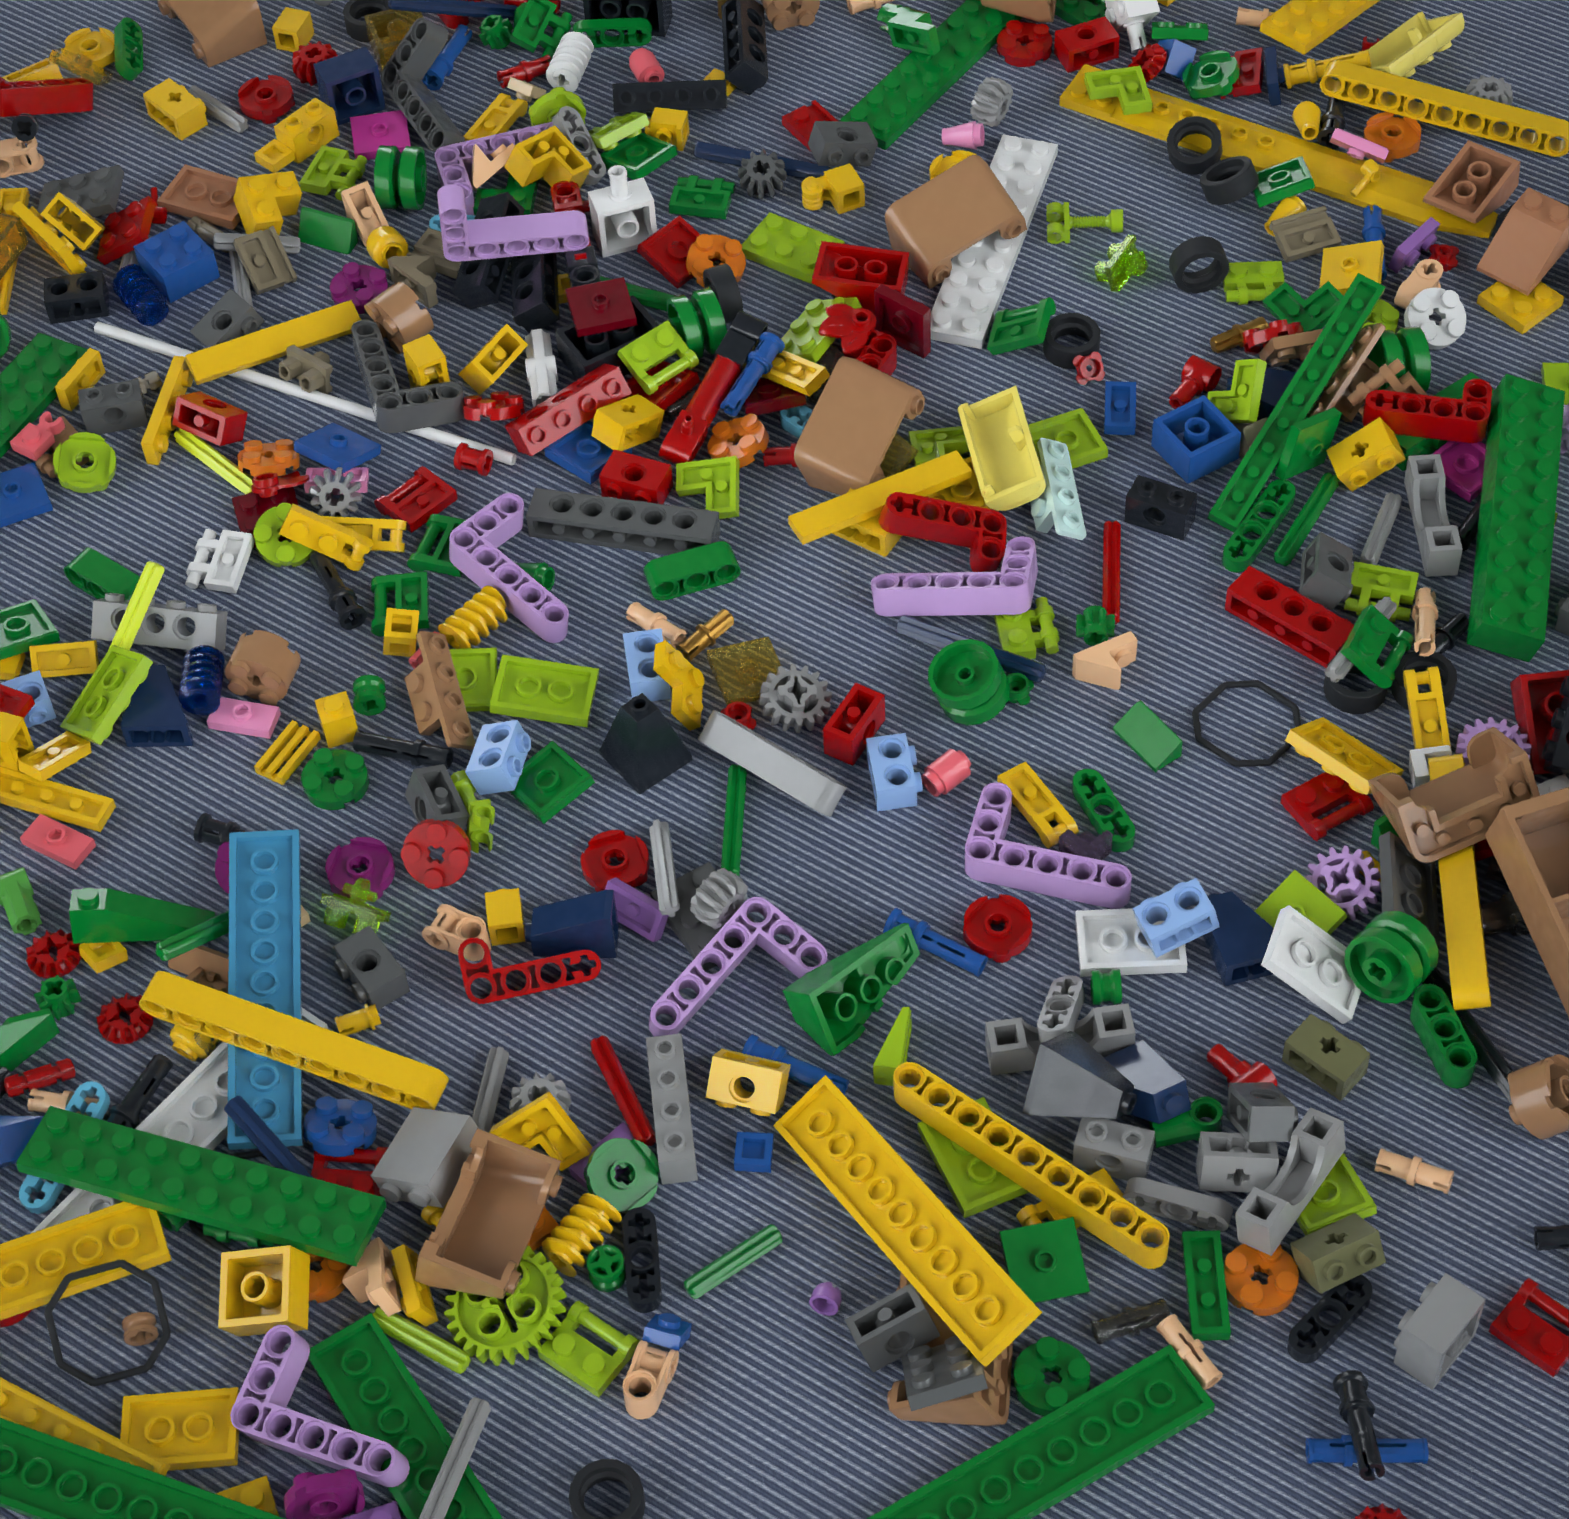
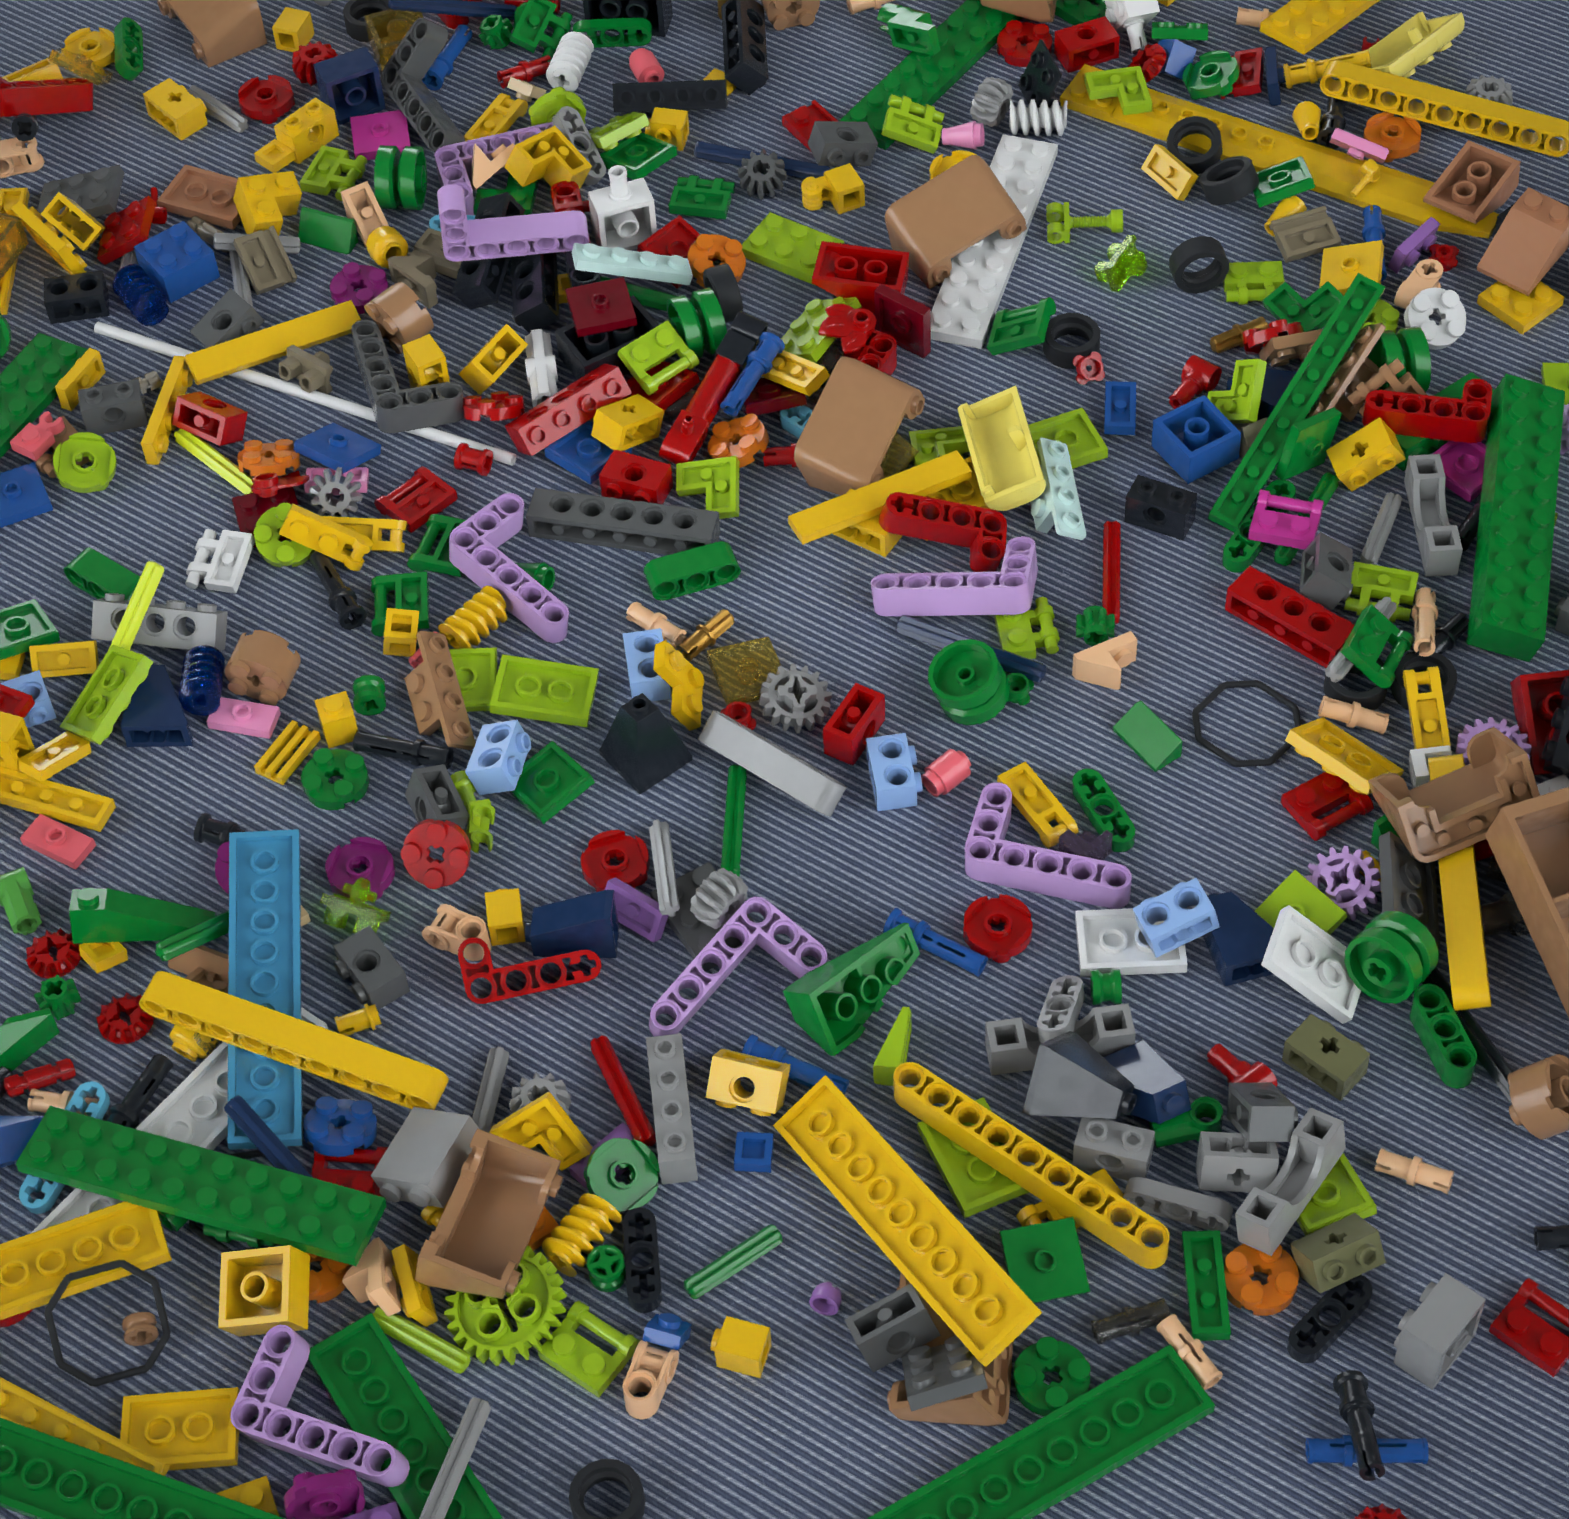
(631, 263): none -> light aqua plate
(741, 1346): none -> yellow brick
(912, 129): none -> lime plate
(1038, 117): none -> white piece
(1040, 77): none -> black hinge
(1169, 172): none -> yellow plate
(1282, 527): none -> dark pink plate
(1353, 714): none -> light nougat pin

